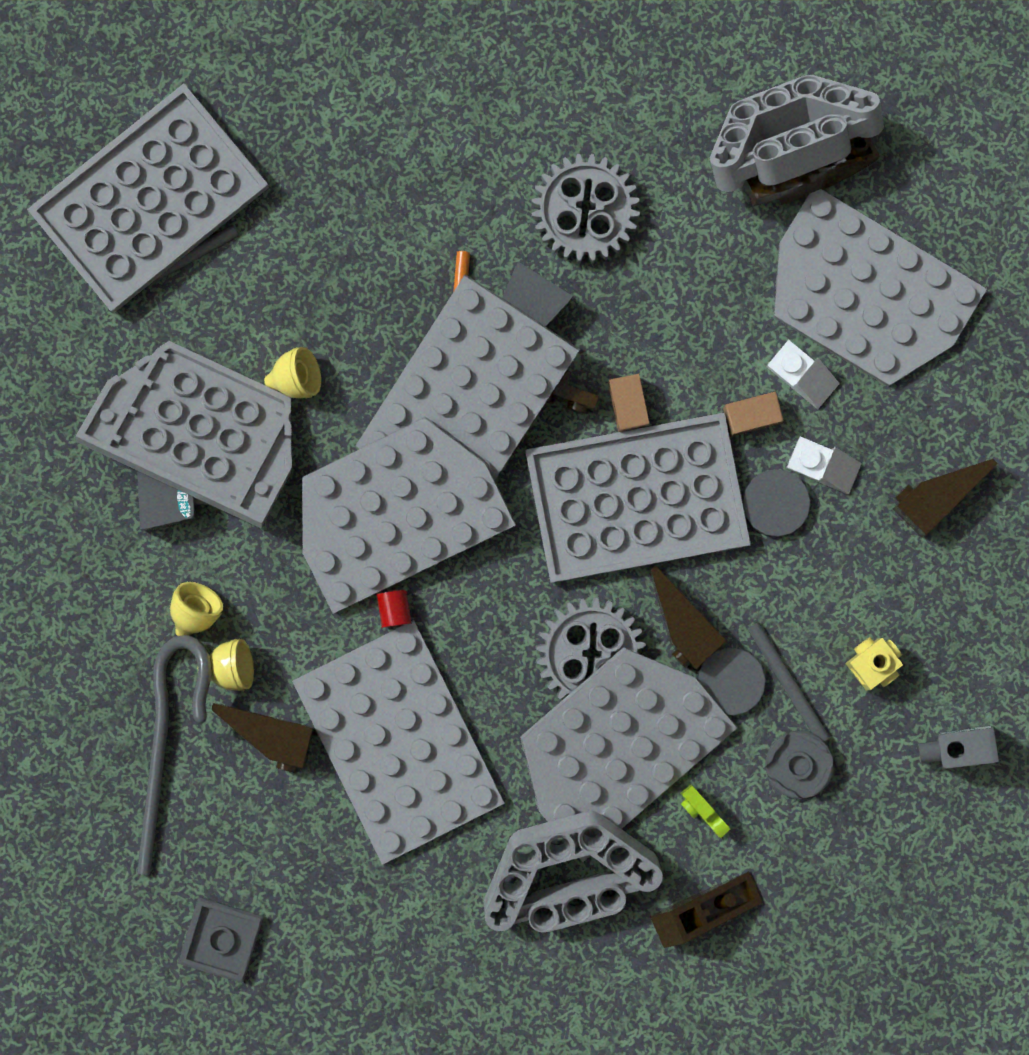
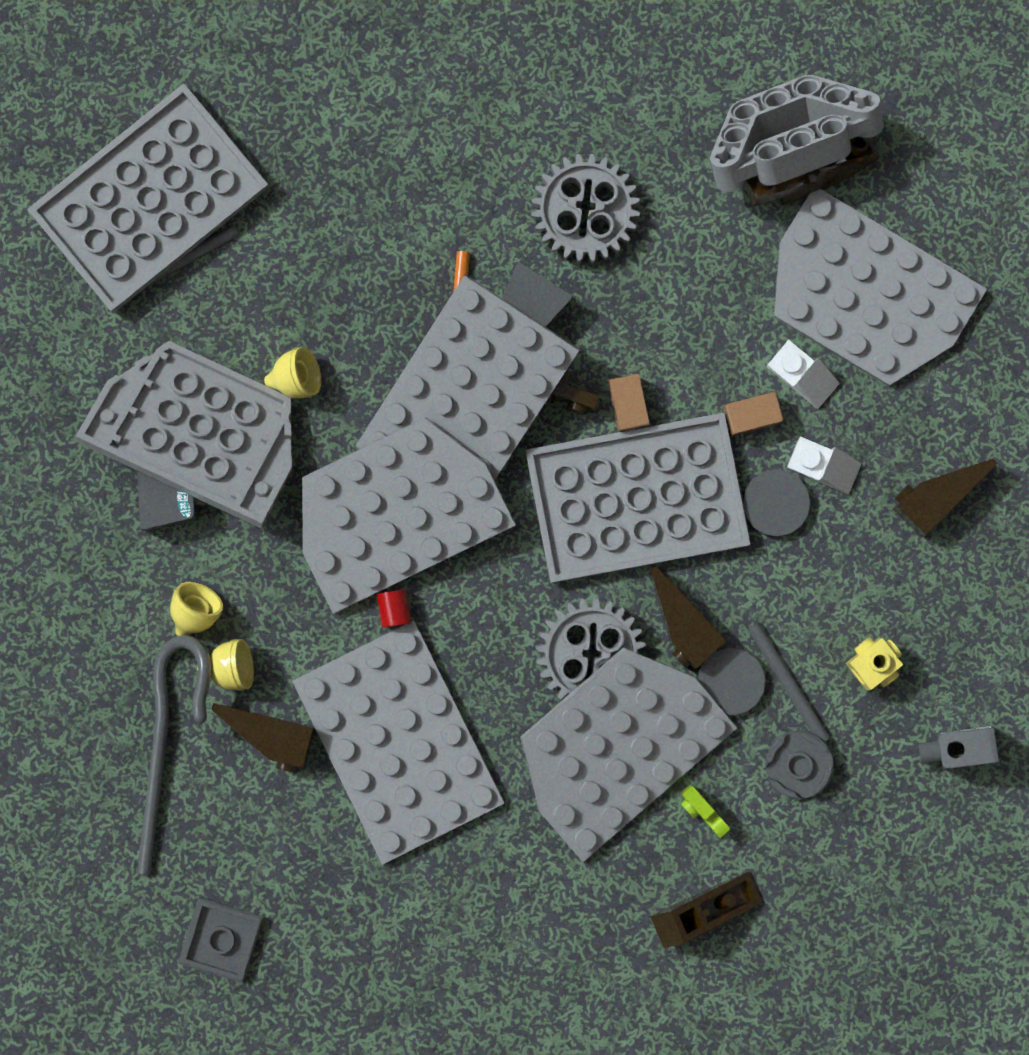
(589, 889): light grey piece -> none

